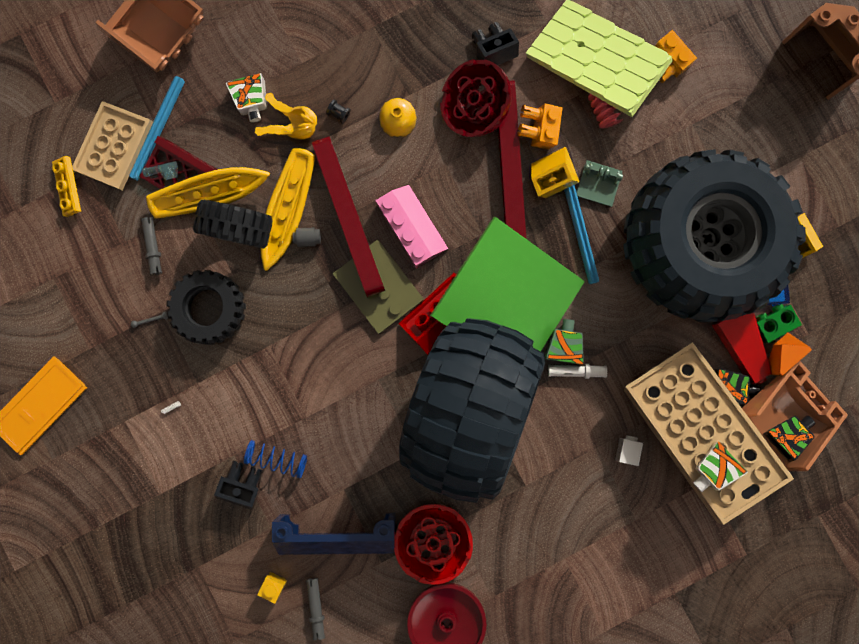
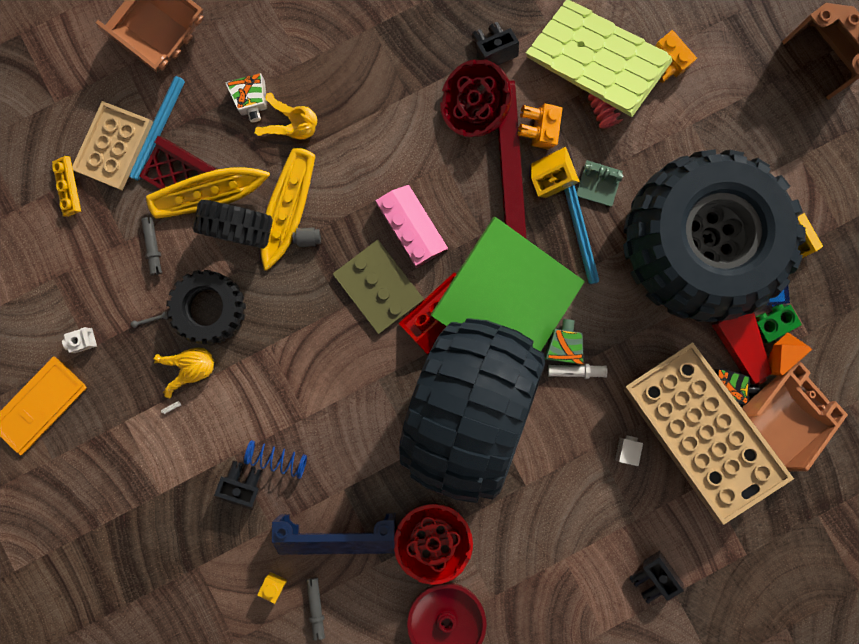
(85, 340): none -> white brick
(167, 170): clear light blue bar -> none
(193, 364): none -> yellow hair
(331, 110): black bush -> none
(348, 217): dark red beam -> none
(397, 117): yellow cylinder -> none
(662, 574): none -> black brick
(718, 469): torso -> none
(791, 436): torso -> none

